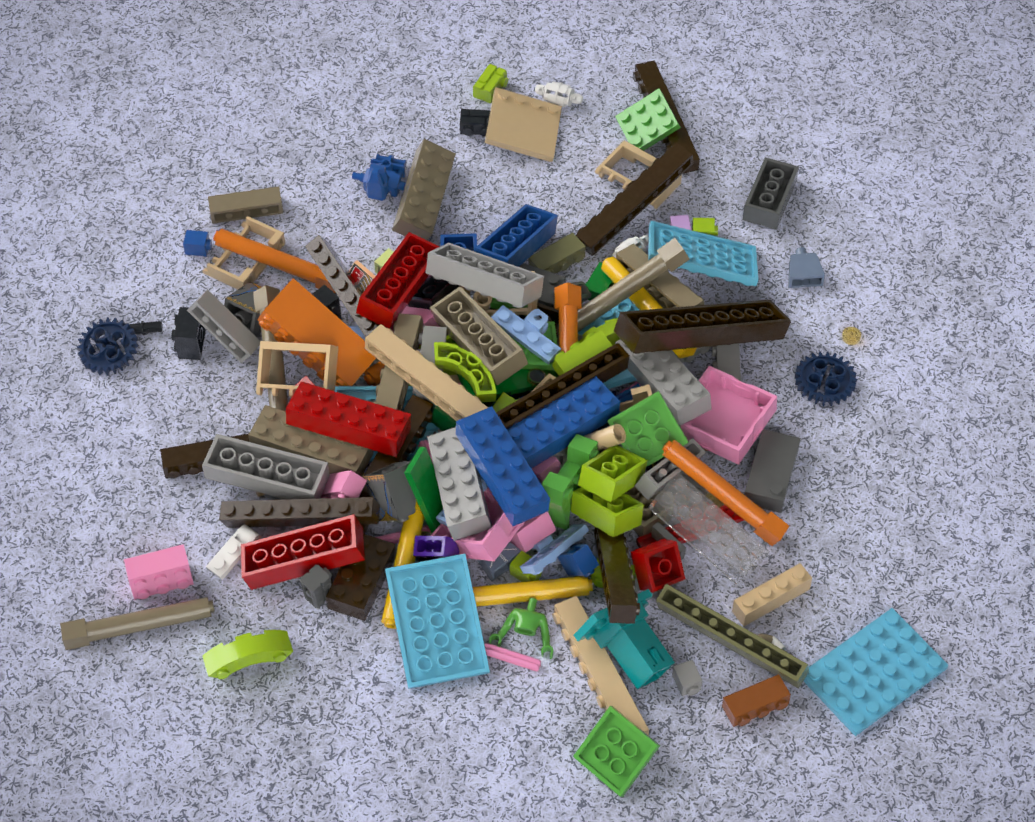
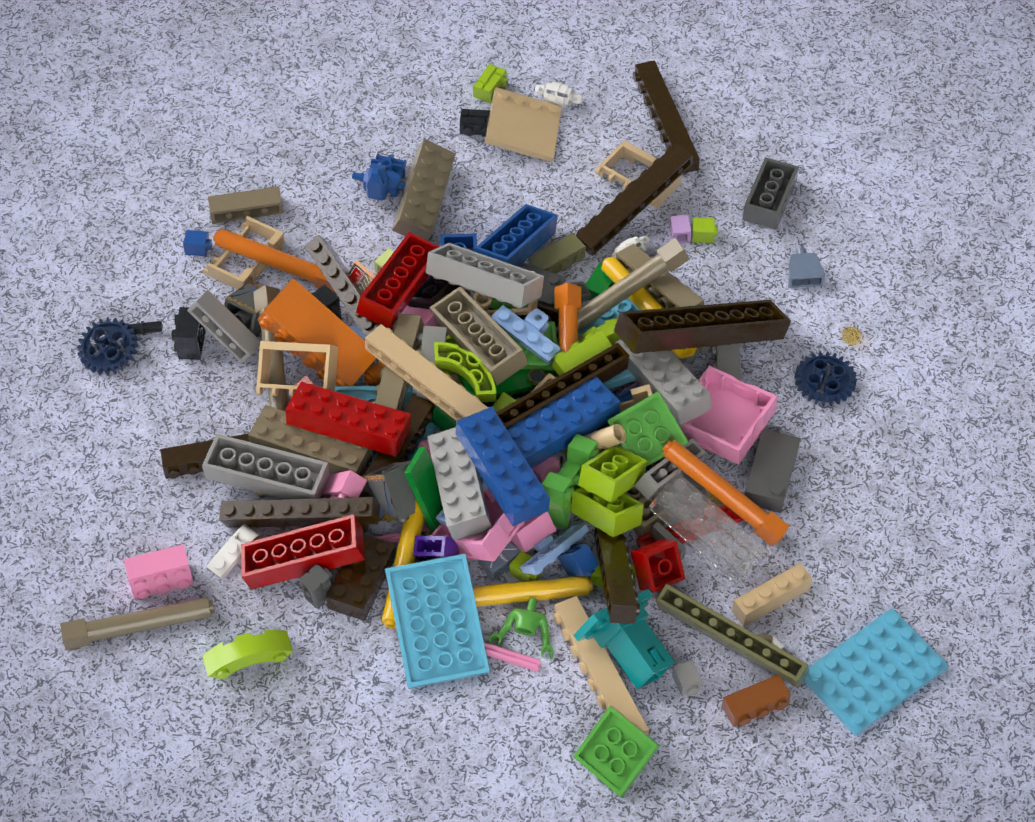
(648, 121): plate -> none
(708, 253): medium azure plate -> none

